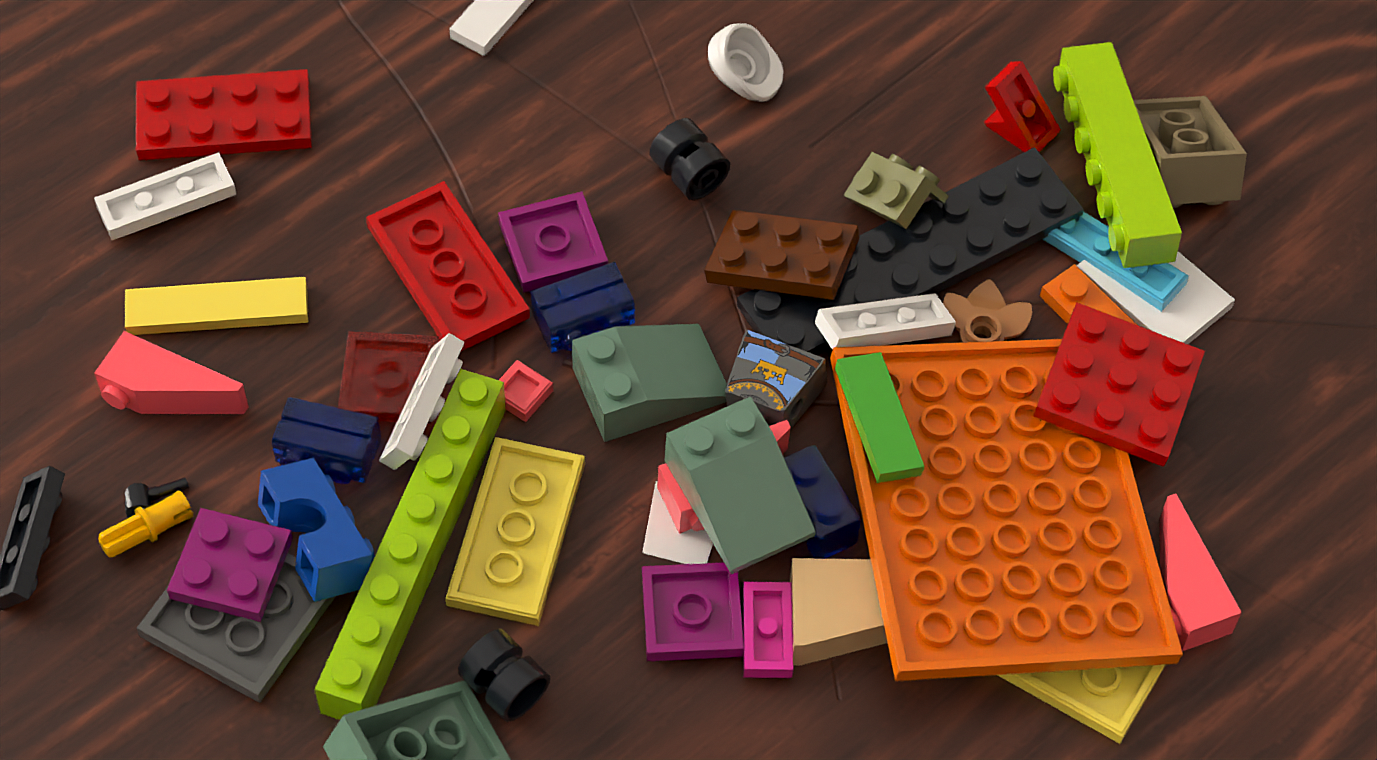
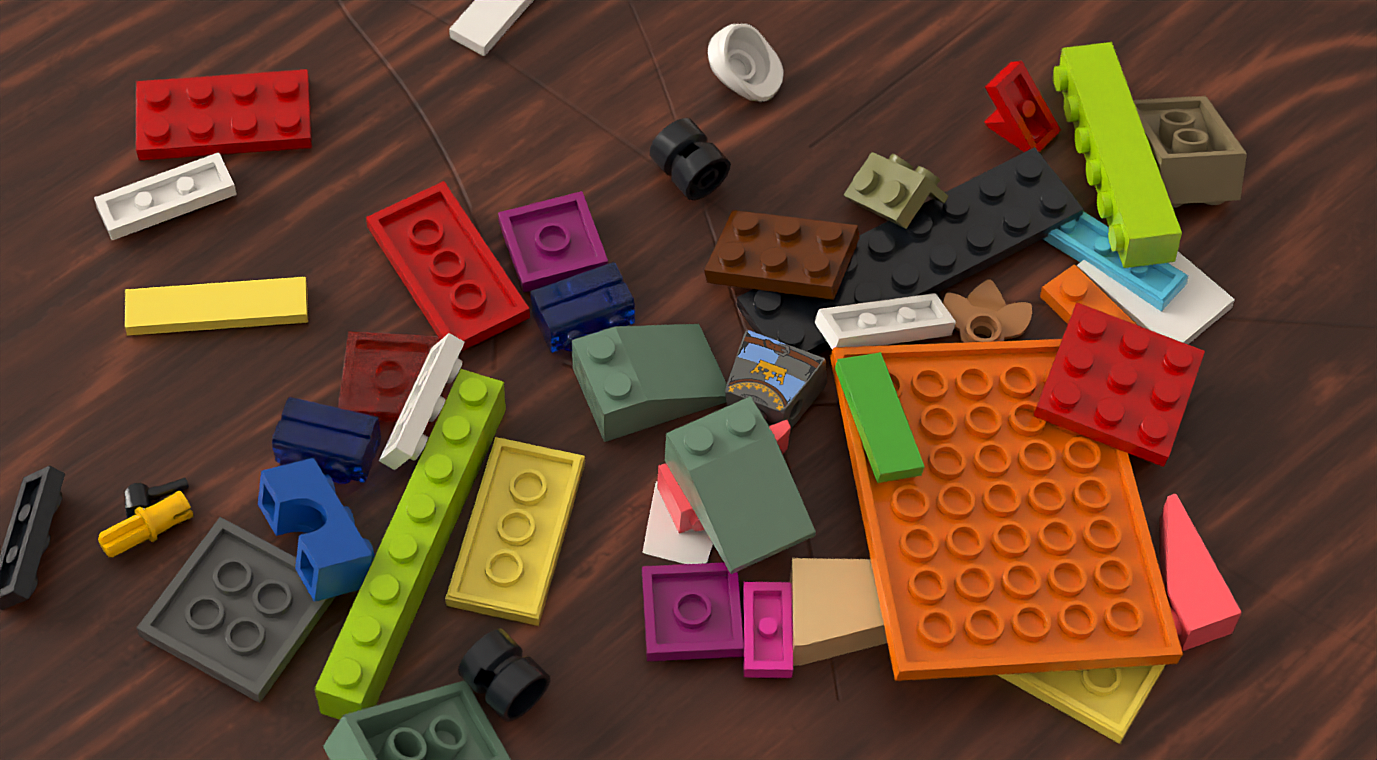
(162, 382): coral slope -> none
(230, 564): magenta plate -> none
(524, 390): coral tile -> none
(826, 503): clear blue brick -> none

